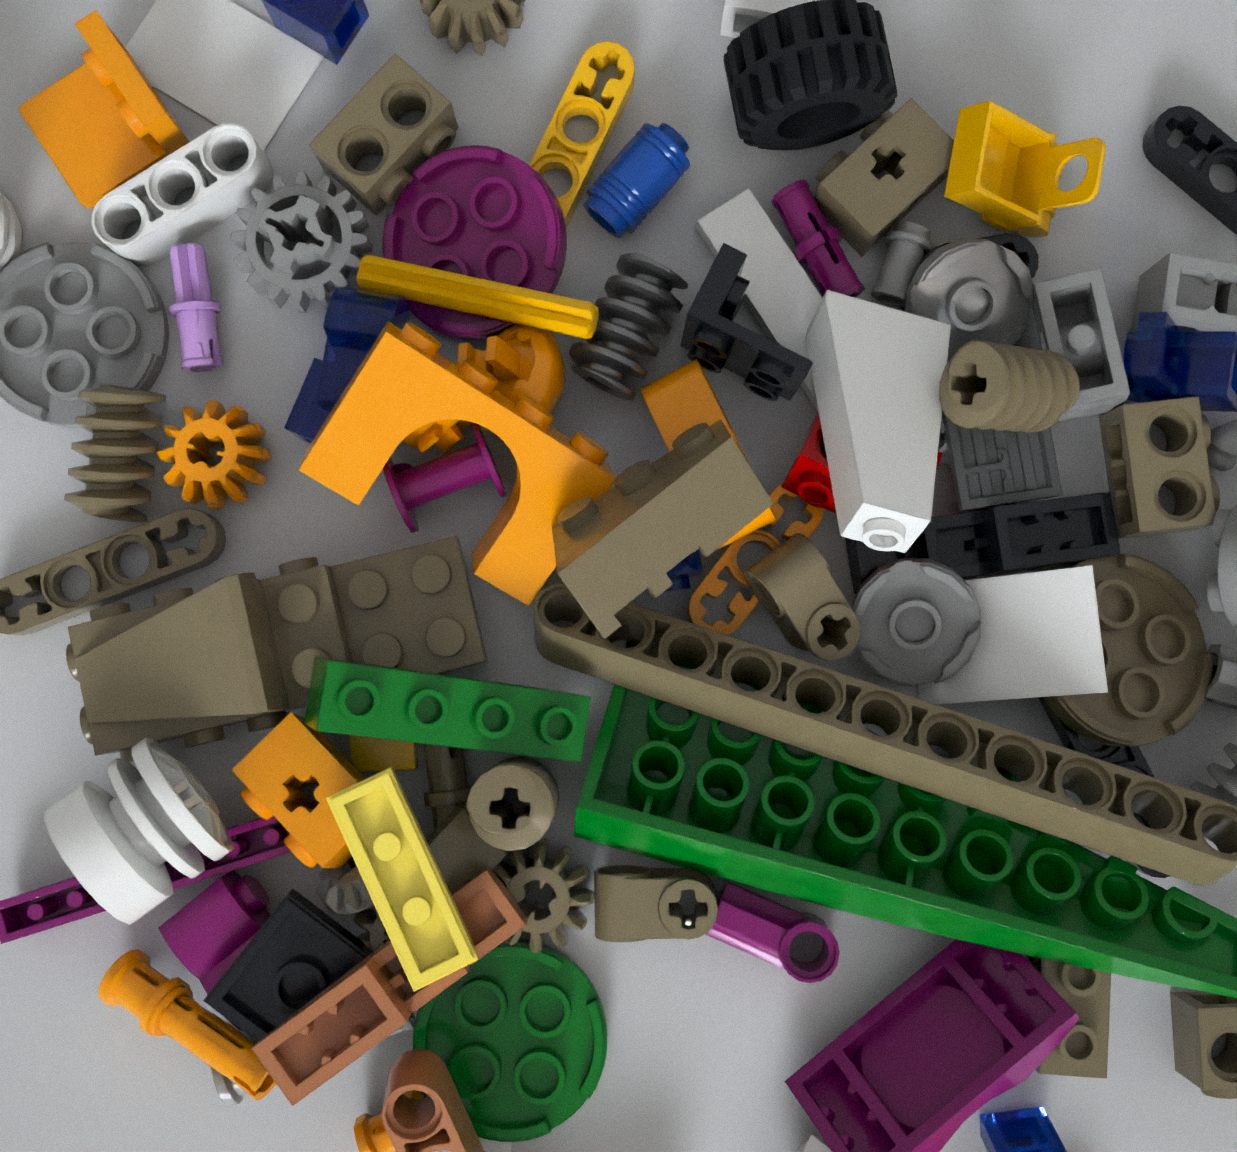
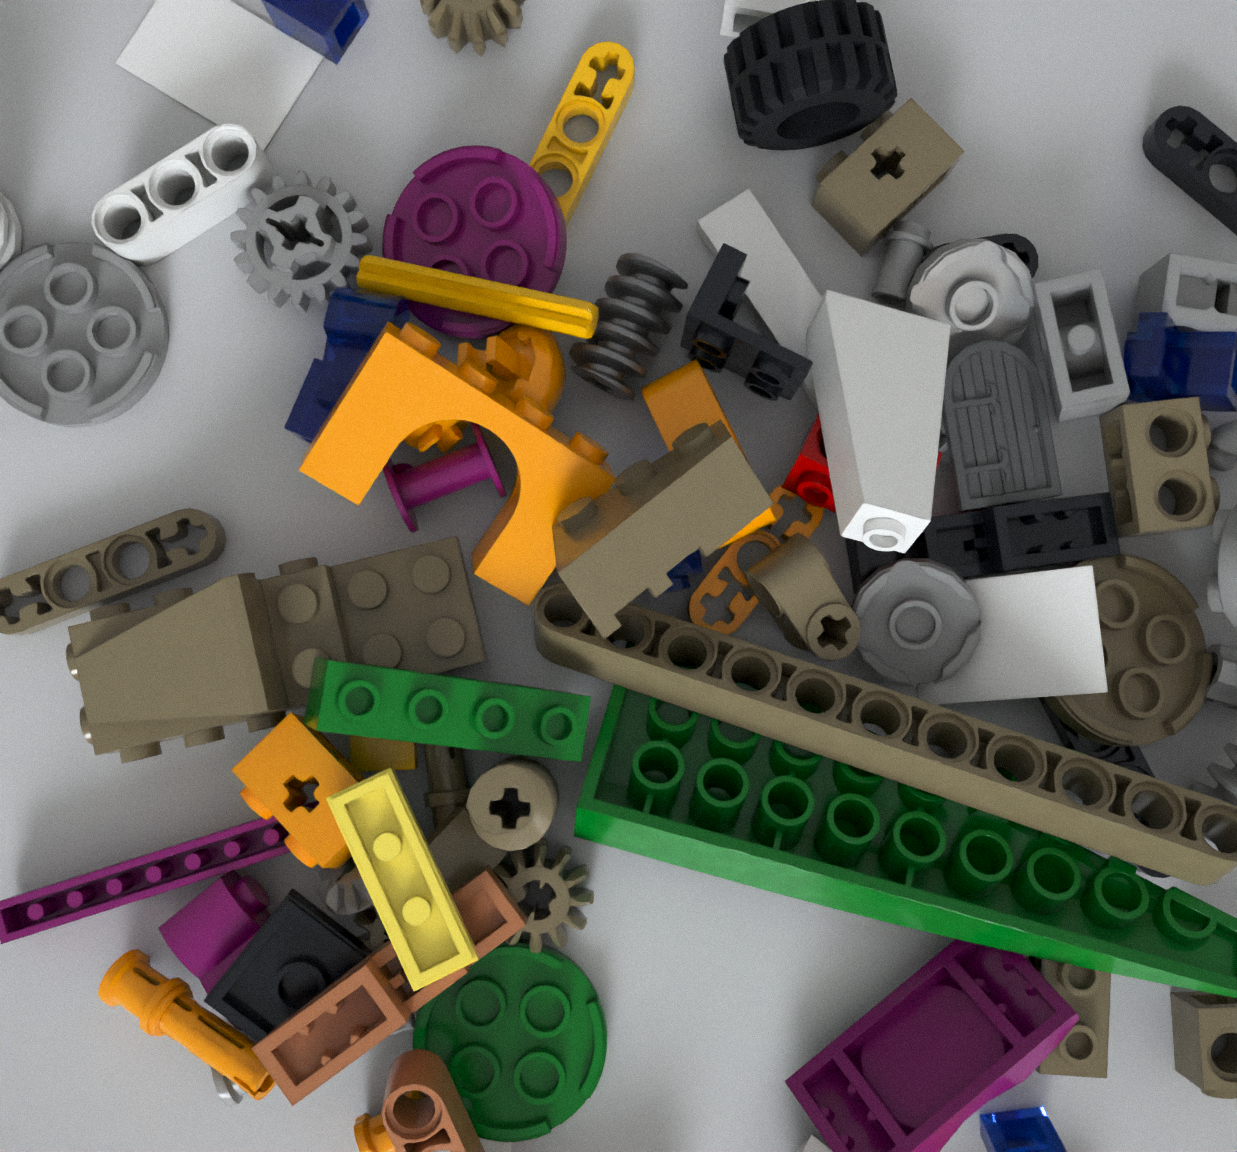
(102, 118): light orange bracket -> none
(115, 452): dark tan piece -> none
(123, 841): white wheel -> none
(192, 448): light orange gear -> none
(195, 309): lavender axle -> none
(371, 126): dark tan brick -> none
(637, 179): blue head -> none
(641, 903): dark tan piece -> none
(768, 928): magenta piece -> none
(816, 240): magenta pin -> none
(1007, 387): dark tan piece -> none
(1014, 169): yellow piece -> none

